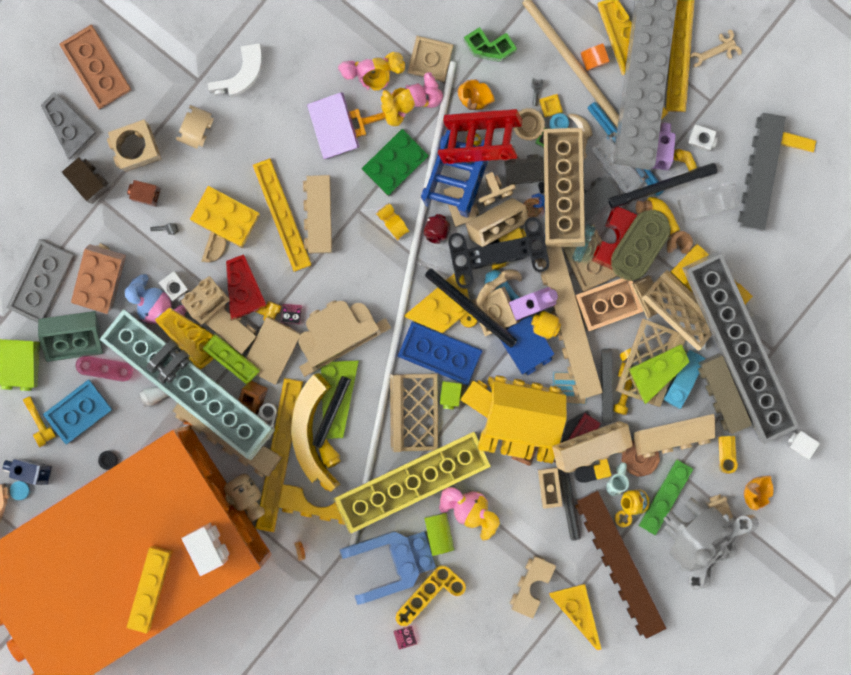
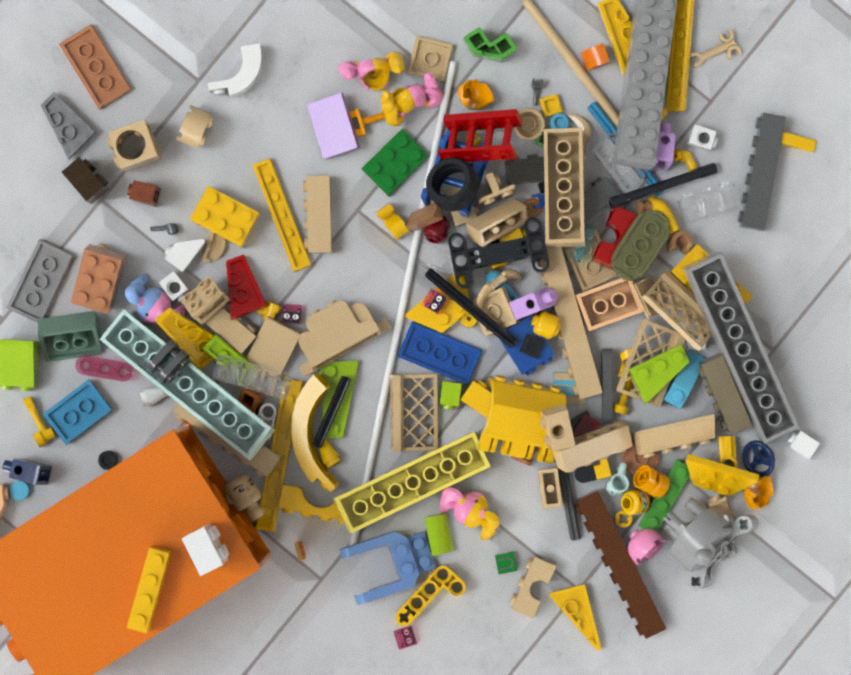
(184, 253): none -> white slope
(251, 376): none -> clear brick
(424, 217): none -> medium nougat slope
(434, 301): none -> tile
(441, 172): none -> black tyre
(506, 562): none -> green tile
(531, 346): none -> black tile
(564, 436): none -> tan brick
(644, 545): none -> bright pink cylinder
(651, 481): none -> light orange wheel
(718, 476): none -> yellow wing
(762, 456): none -> dark blue piece

